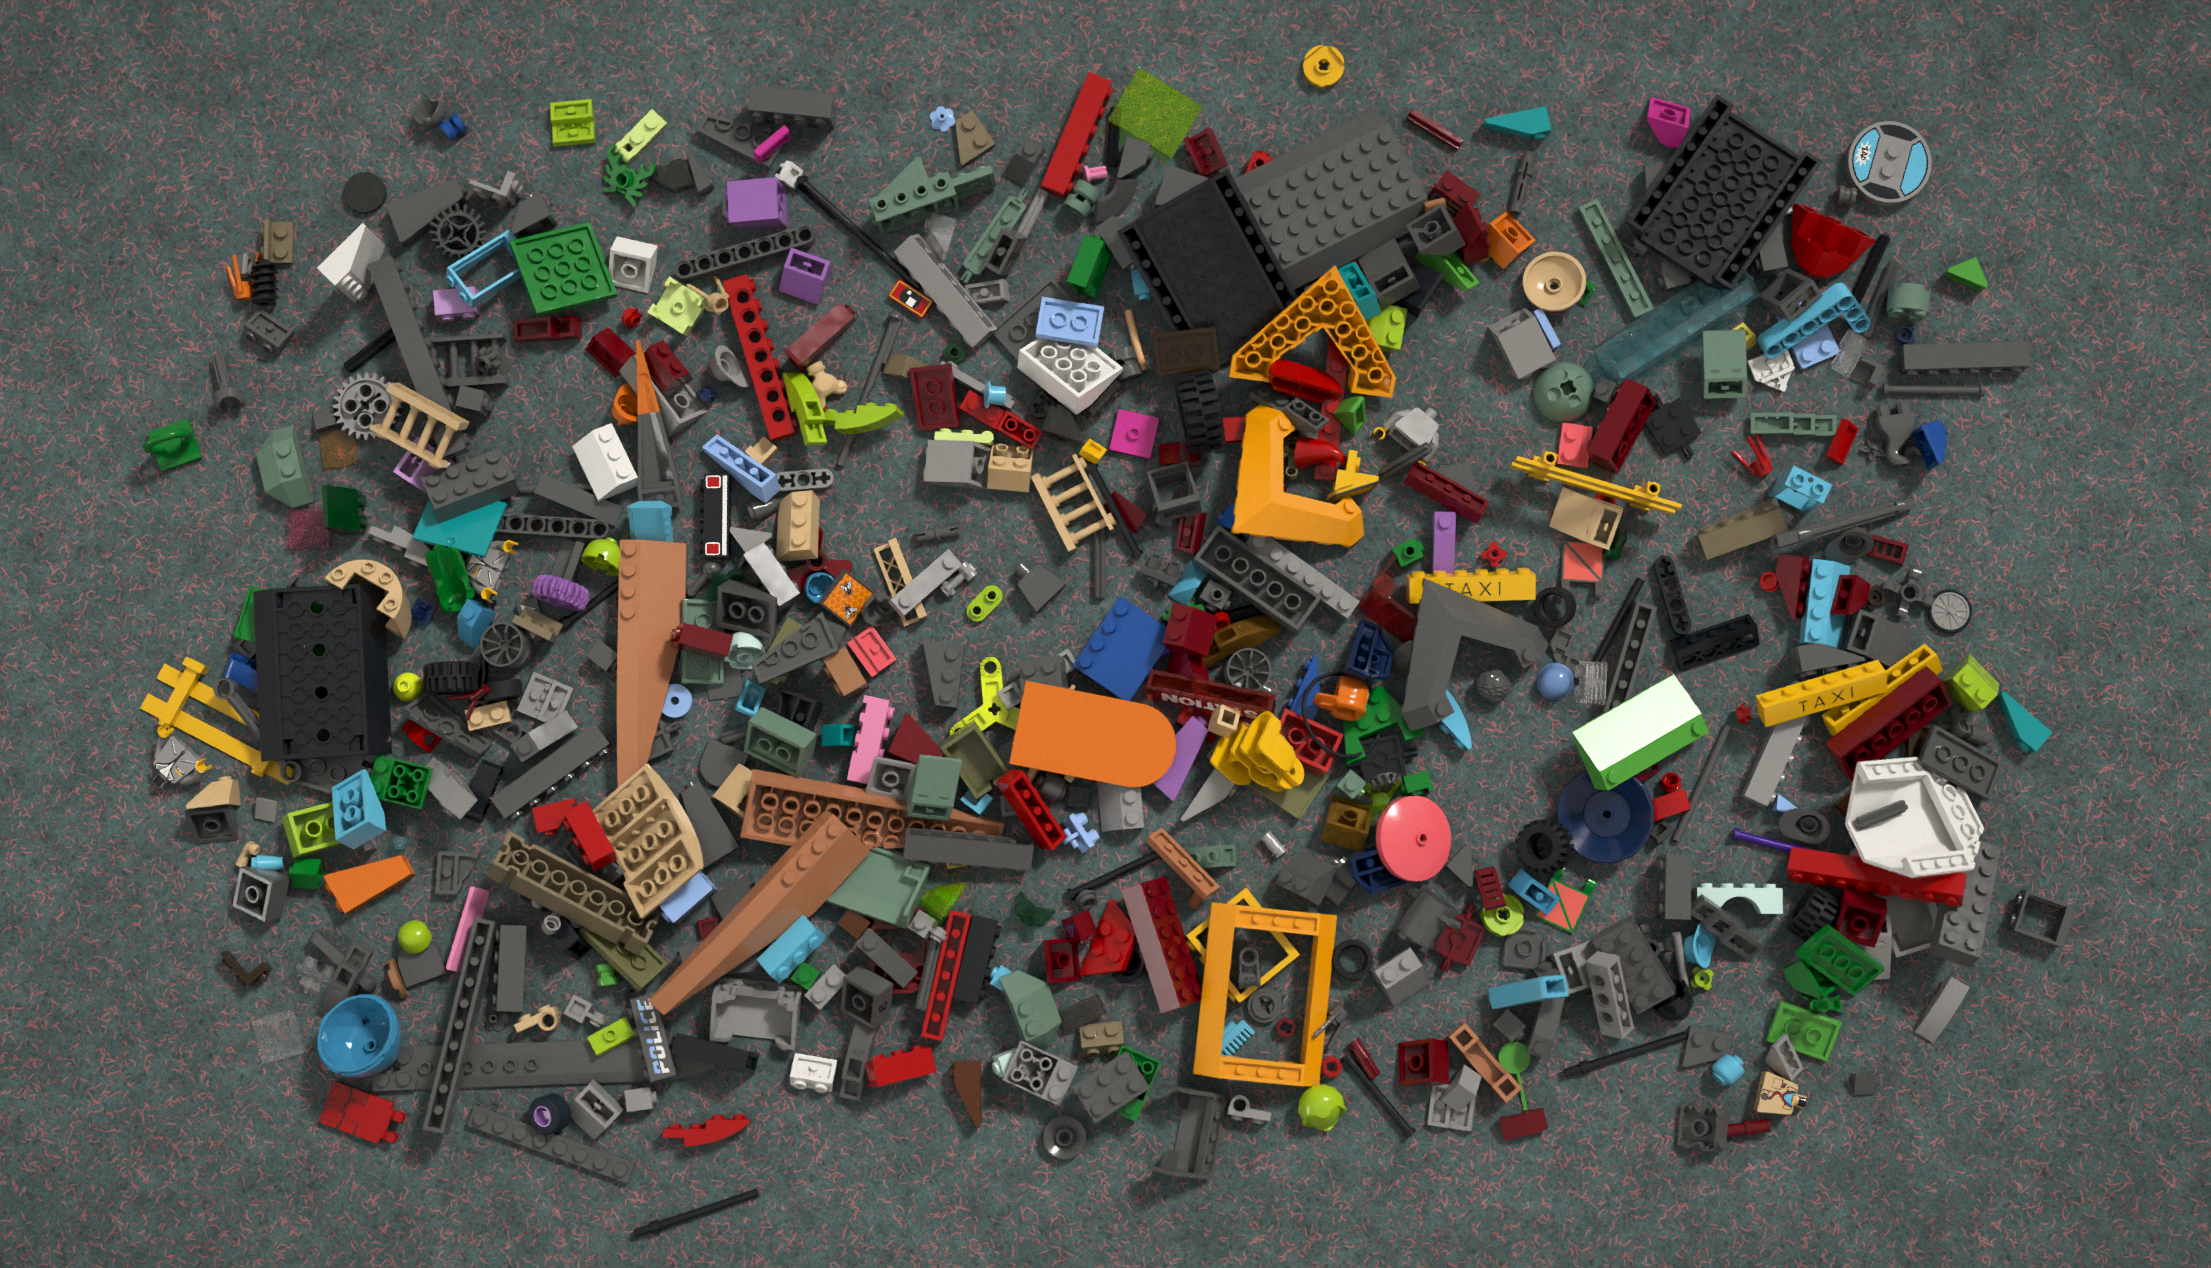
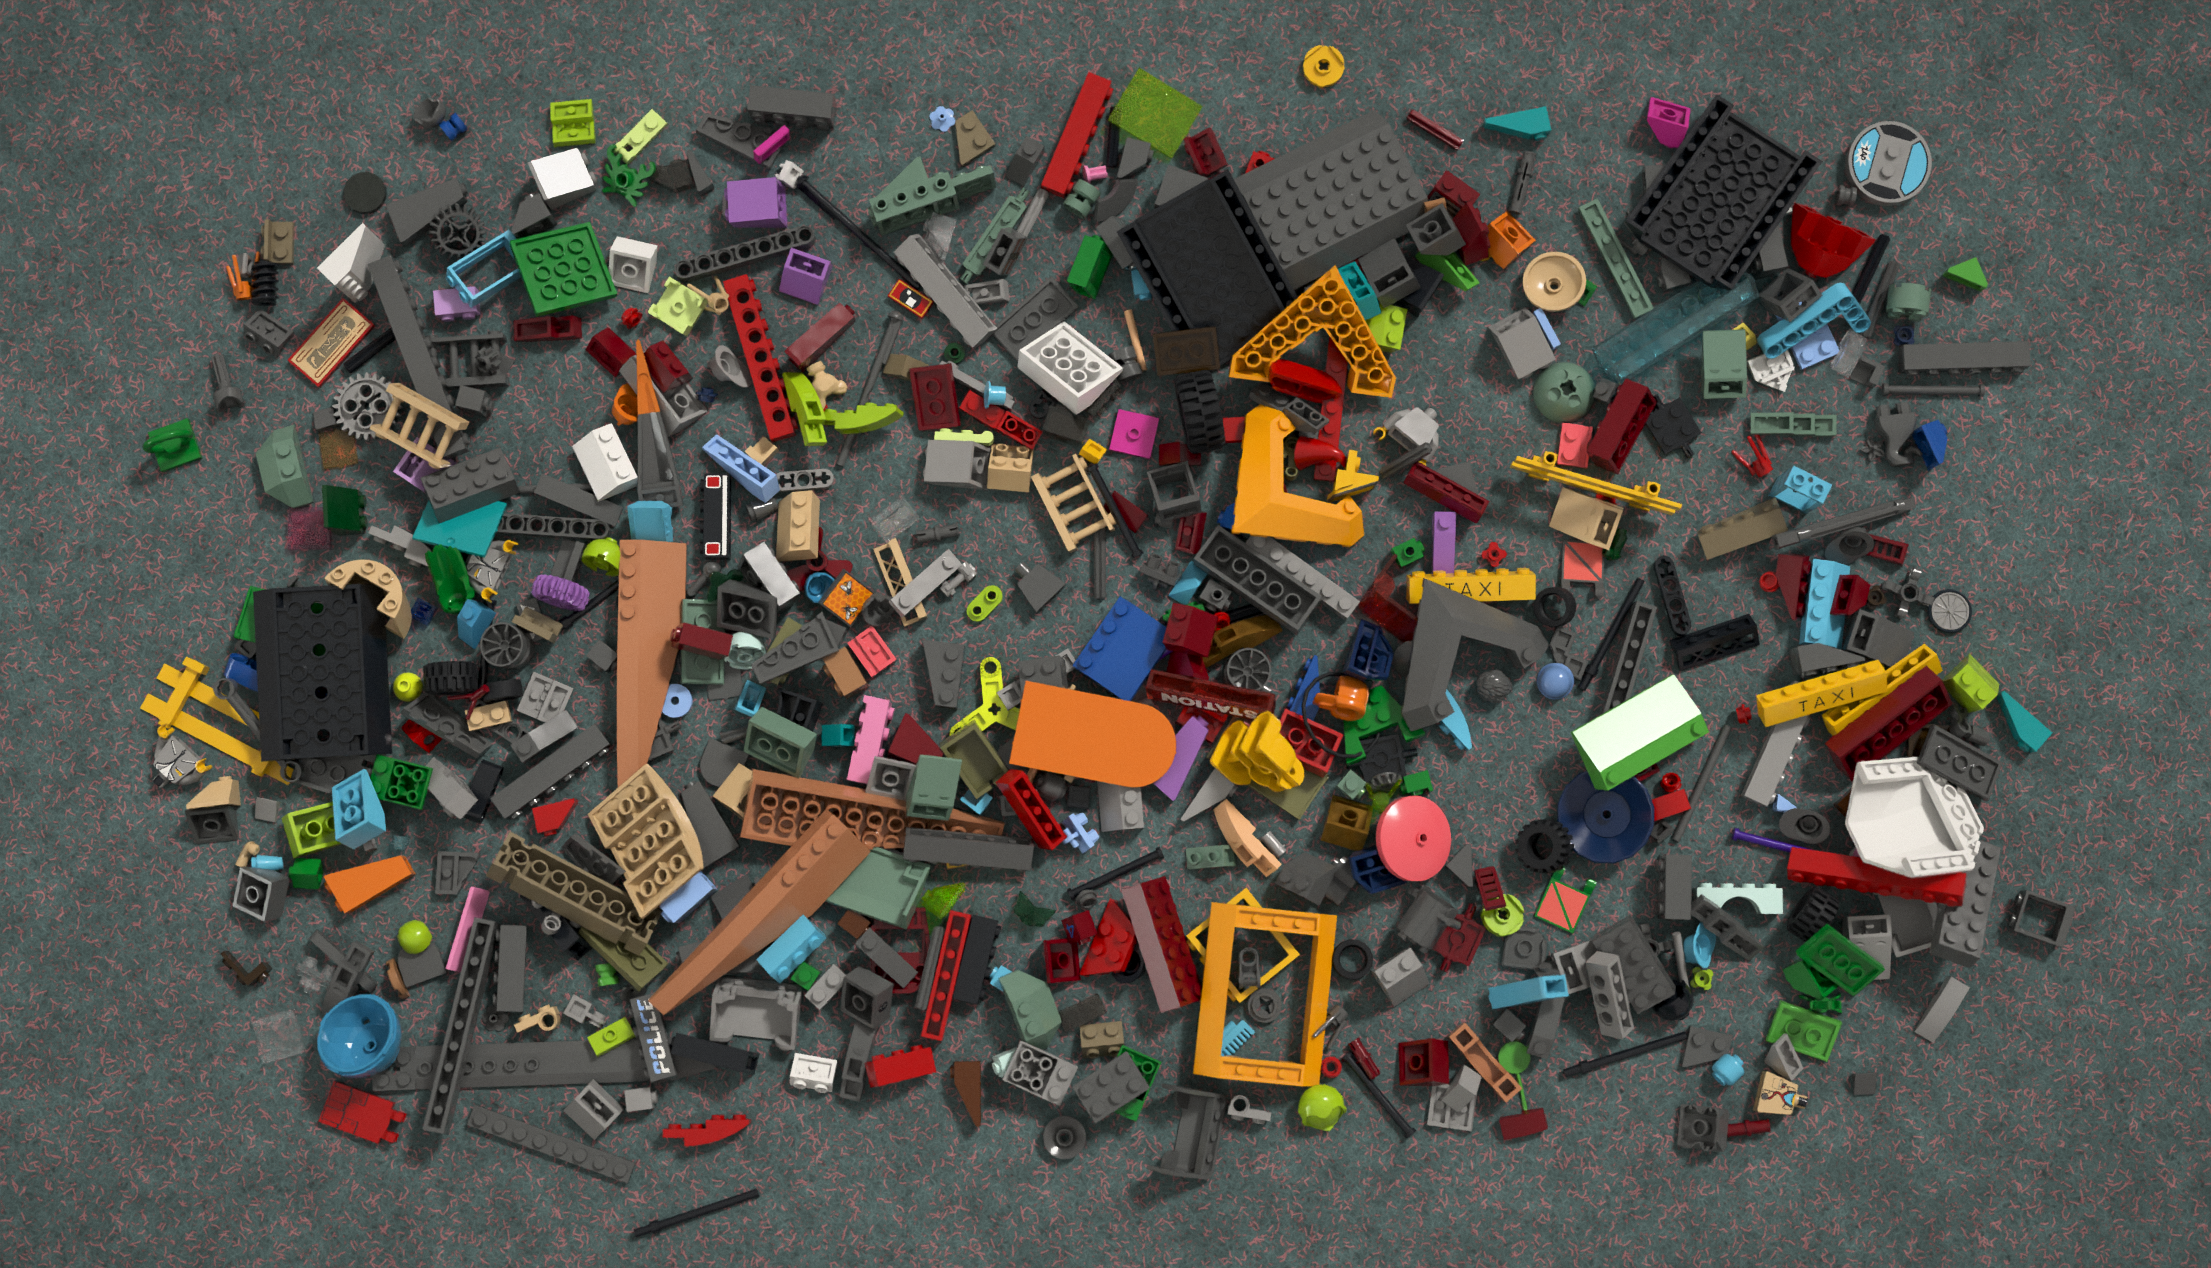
(331, 343): none -> tile
(510, 191): light grey bracket -> none
(549, 1114): black wheel -> none
(563, 177): none -> slope
(589, 836): red brick -> none
(707, 925): dark red tile -> none
(750, 538): light grey slope -> none
(896, 522): none -> clear plate
(924, 926): light grey plate -> none
(1069, 321): light blue plate -> none
(1184, 866): nougat piece -> none
(1224, 720): tan brick -> none
(1239, 835): none -> light nougat slope
(1288, 1021): dark red bush -> none
(1352, 413): bright green slope -> none
(1534, 891): dark azure slope -> none
(1591, 682): clear brick -> none
(1842, 442): red tile -> none
(1860, 917): dark red slope -> none
(1880, 814): dark grey axle -> none

